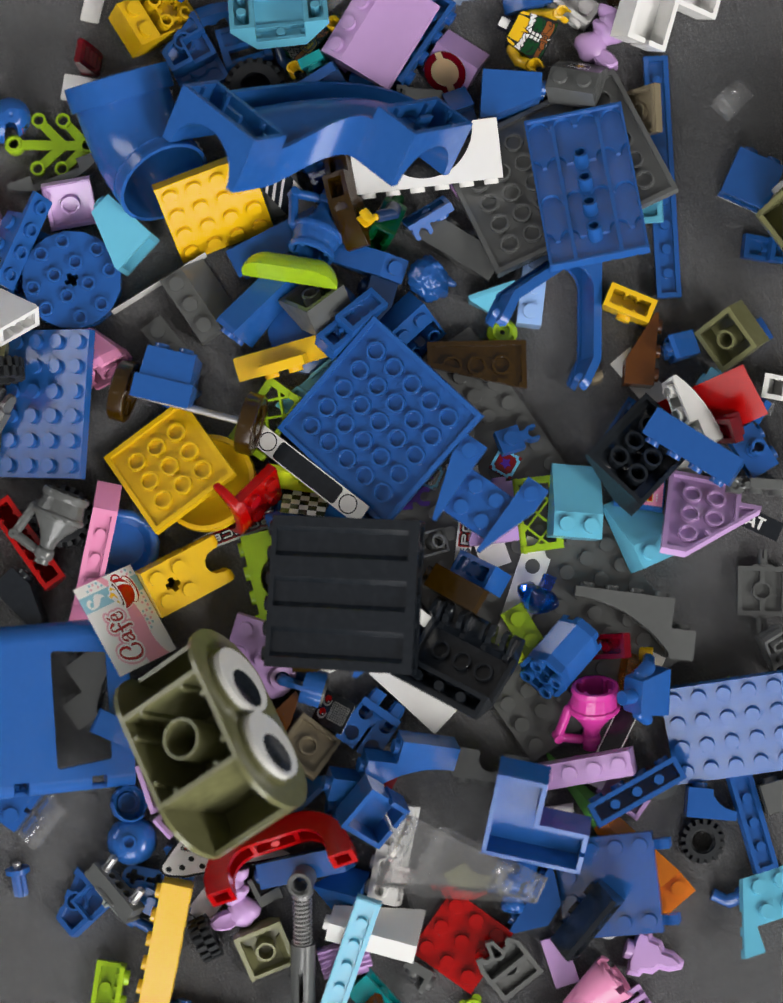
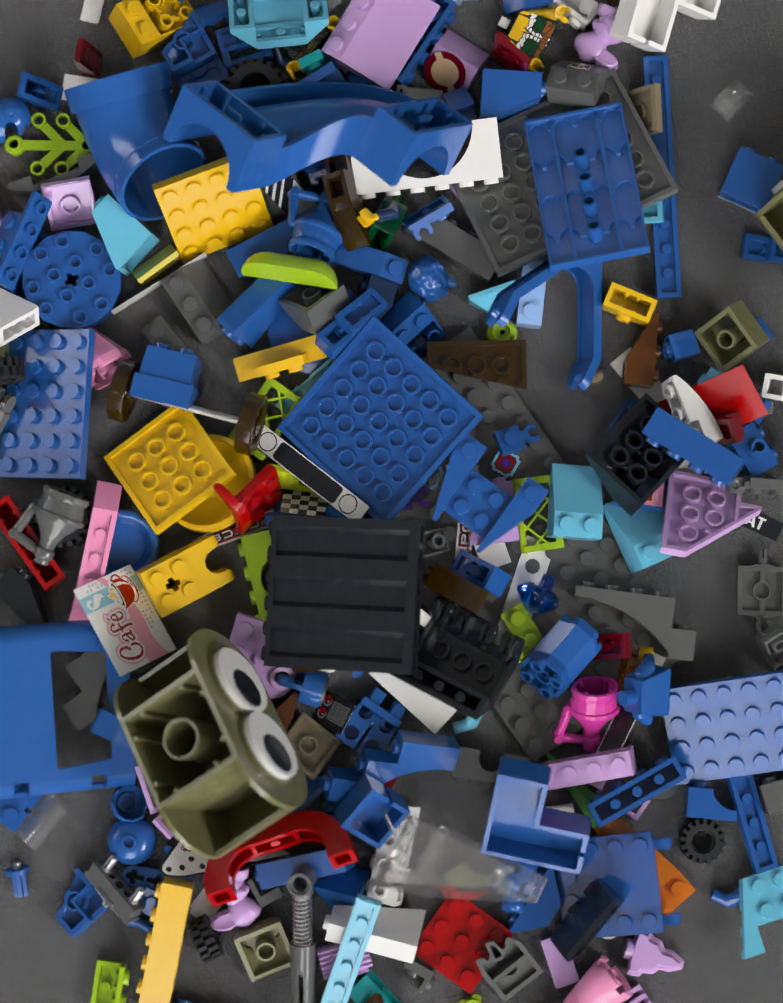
(39, 92): none -> blue slope
(156, 265): none -> light yellow slope
(465, 724): none -> medium azure arm
(508, 55): none -> dark red window

